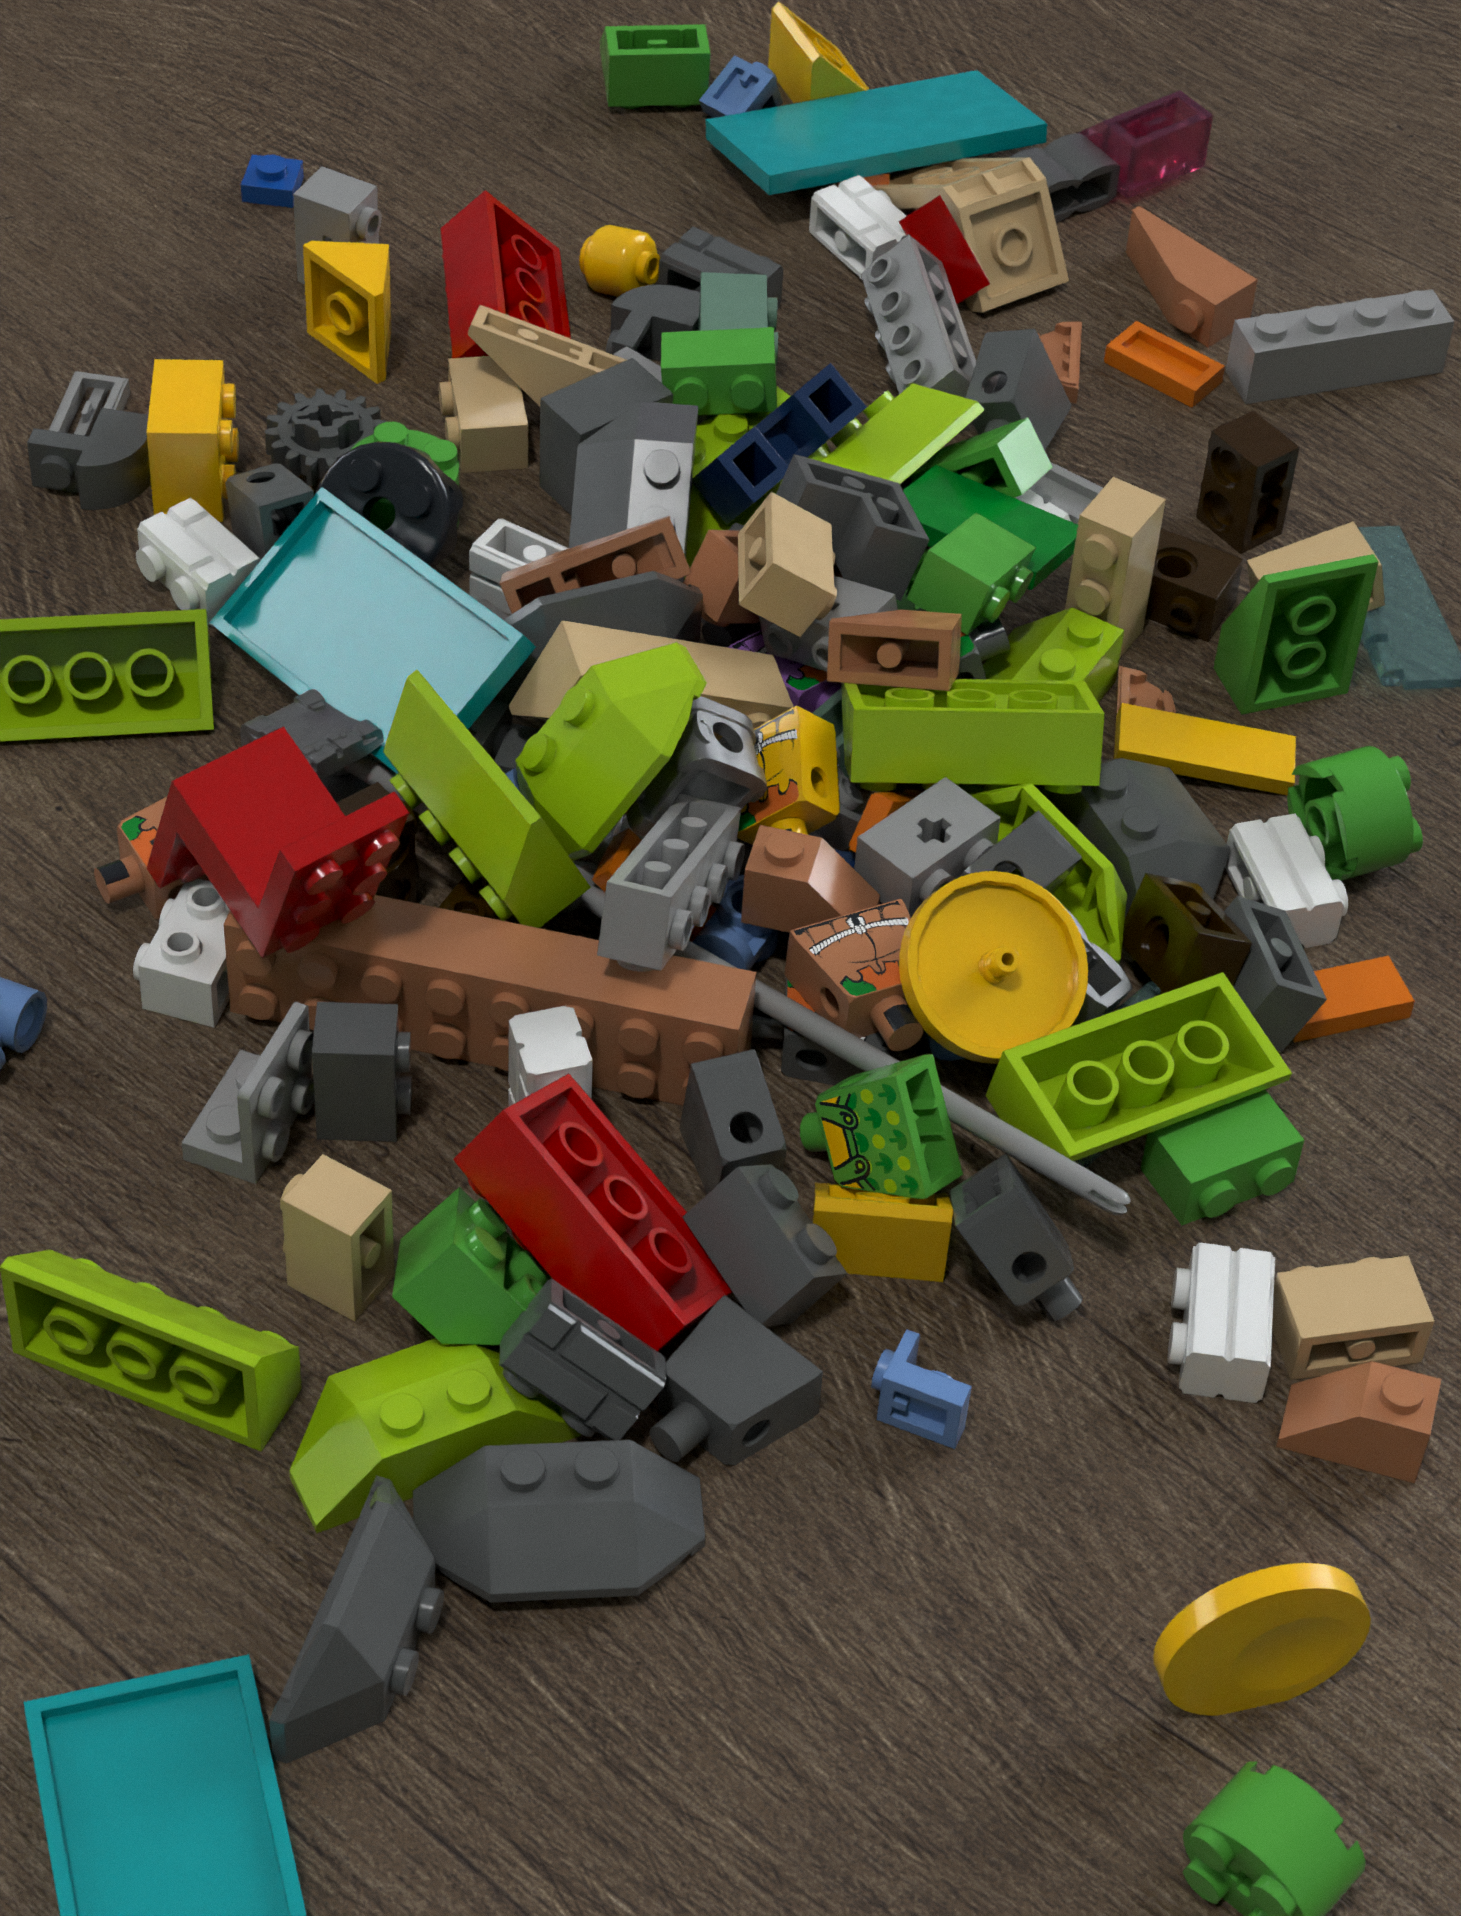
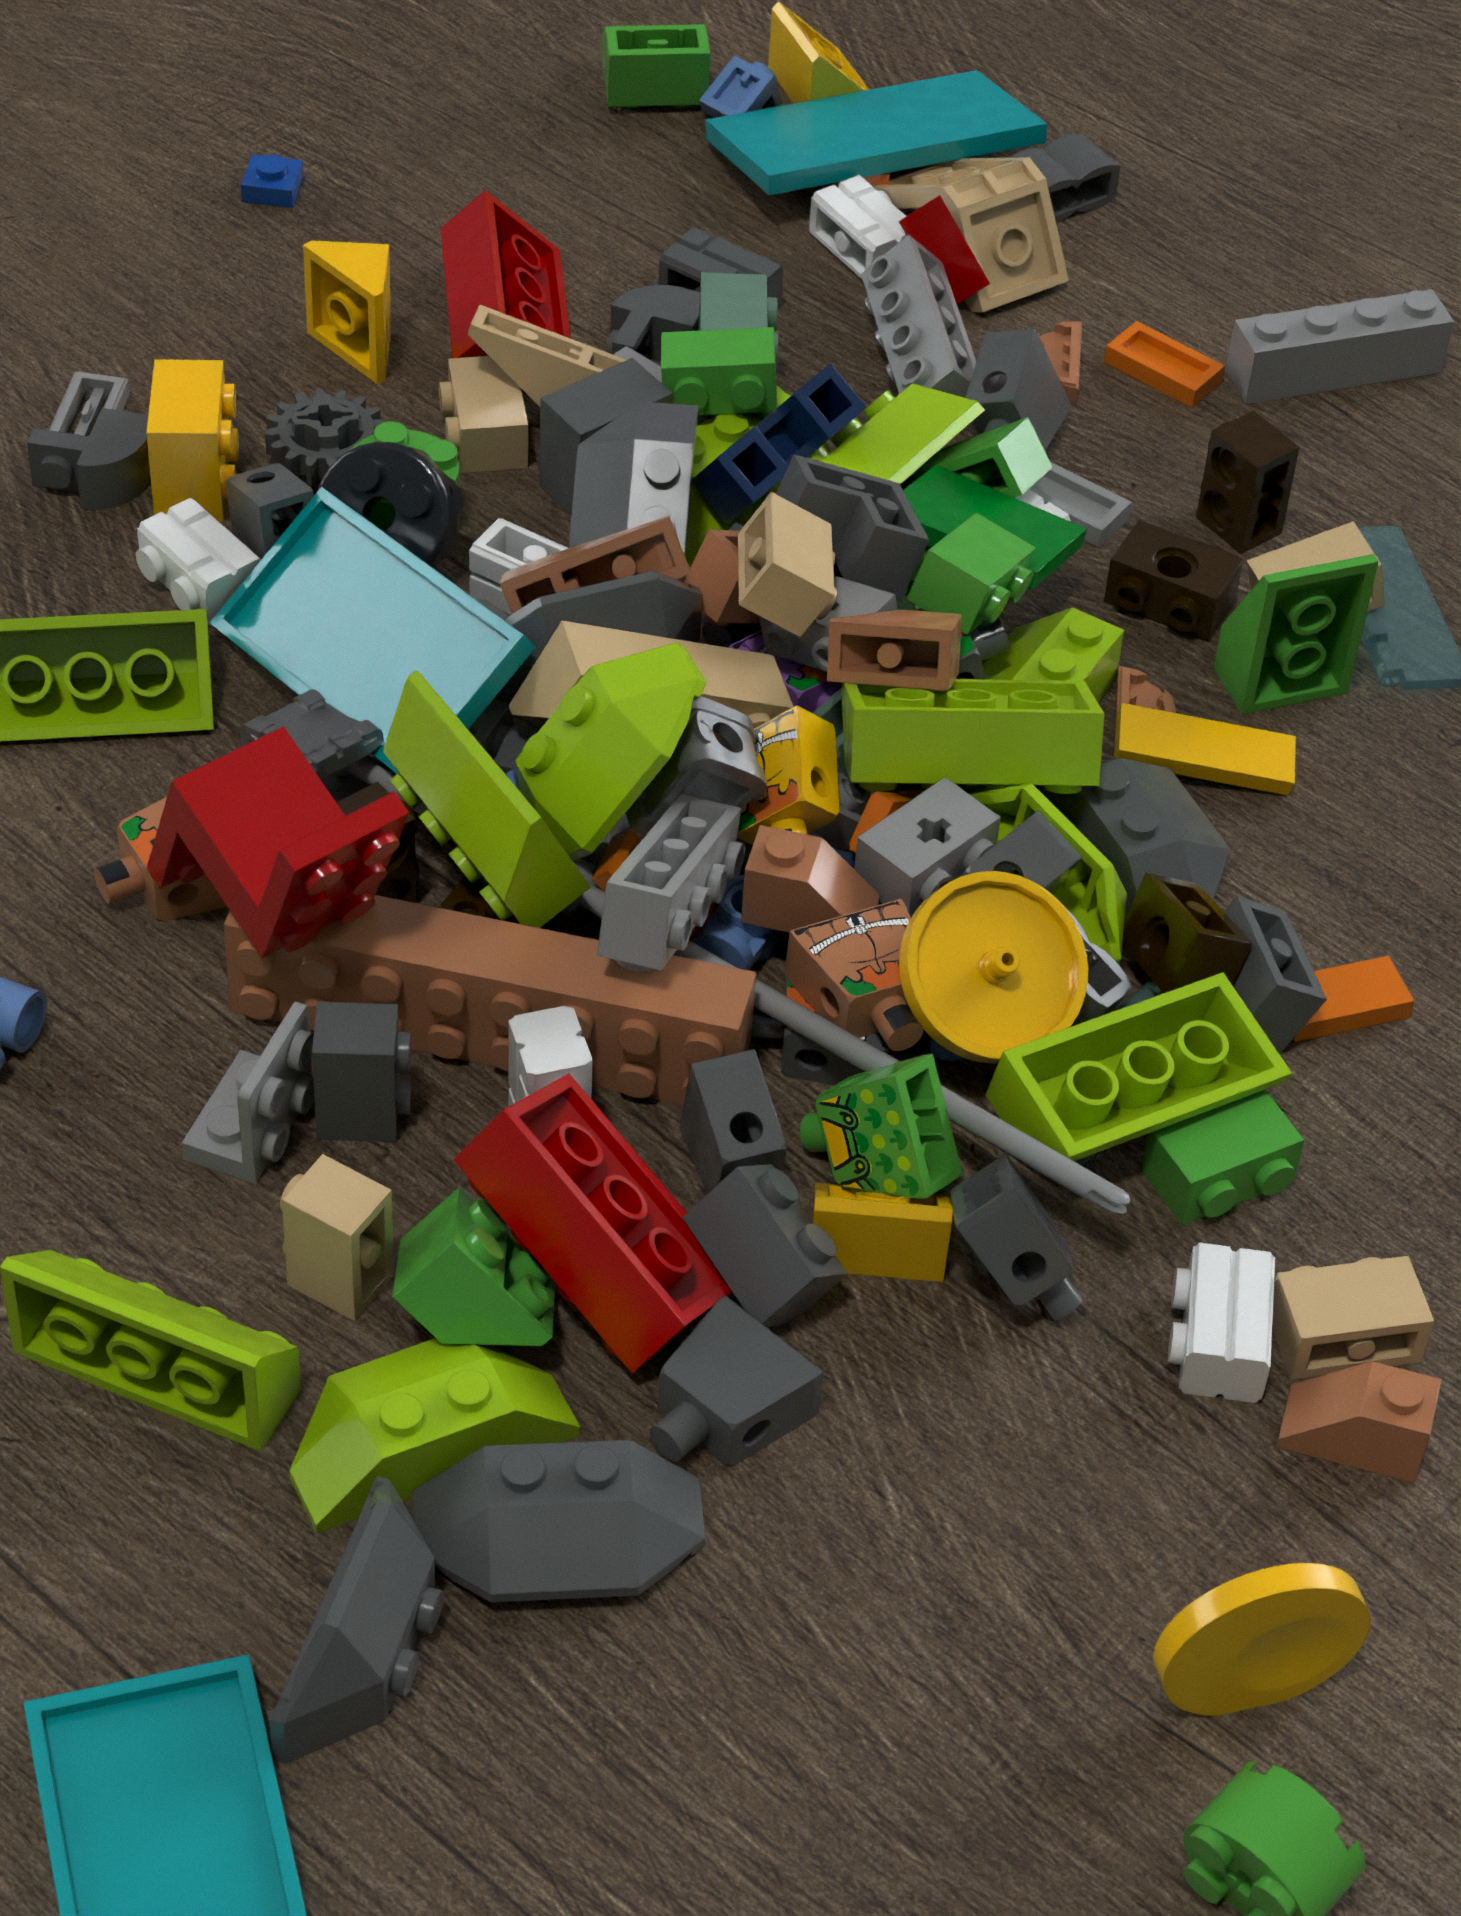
(186, 961): white brick -> none
(334, 210): light grey brick -> none
(581, 1363): dark grey brick -> none
(619, 260): yellow head -> none
(919, 1398): medium blue bracket -> none
(1116, 557): tan brick -> none
(1155, 141): clear pink slope -> none
(1187, 280): nougat slope -> none
(1287, 870): white brick -> none
(1357, 810): bright green brick -> none

